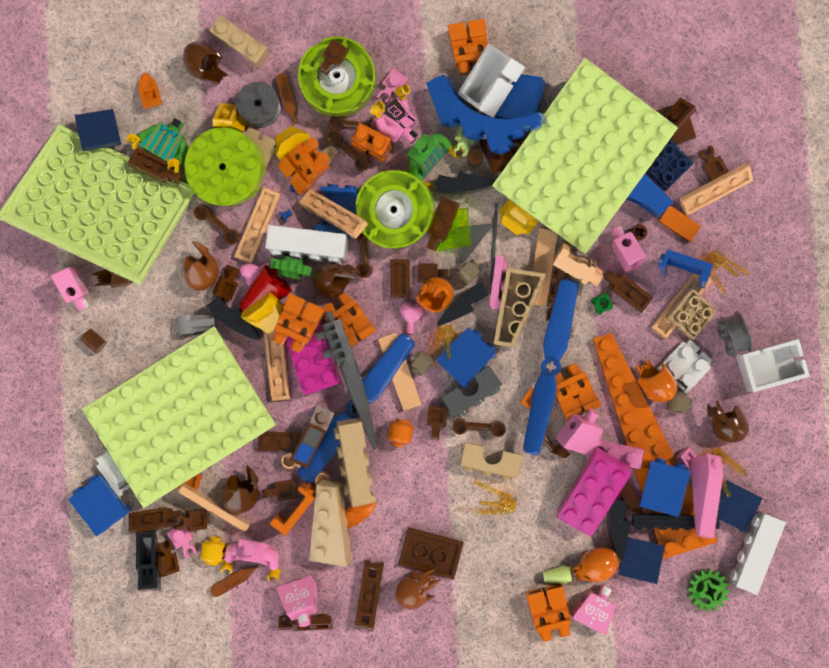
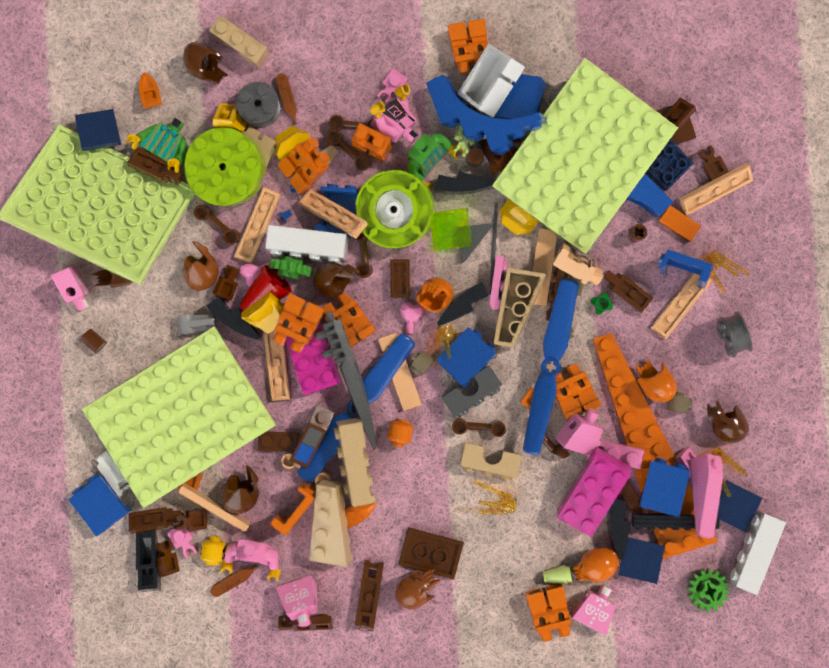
(284, 490): reddish brown plate -> none
(333, 55): reddish brown plate -> none
(335, 95): lime piece -> none
(431, 270): reddish brown plate -> none
(437, 418): reddish brown plate -> none
(442, 222): reddish brown hinge -> none
(468, 271): dark tan plate -> none
(629, 256): bright pink torso -> none
(687, 365): white plate -> none
(691, 313): tan tile -> none
(772, 365): white piece -> none

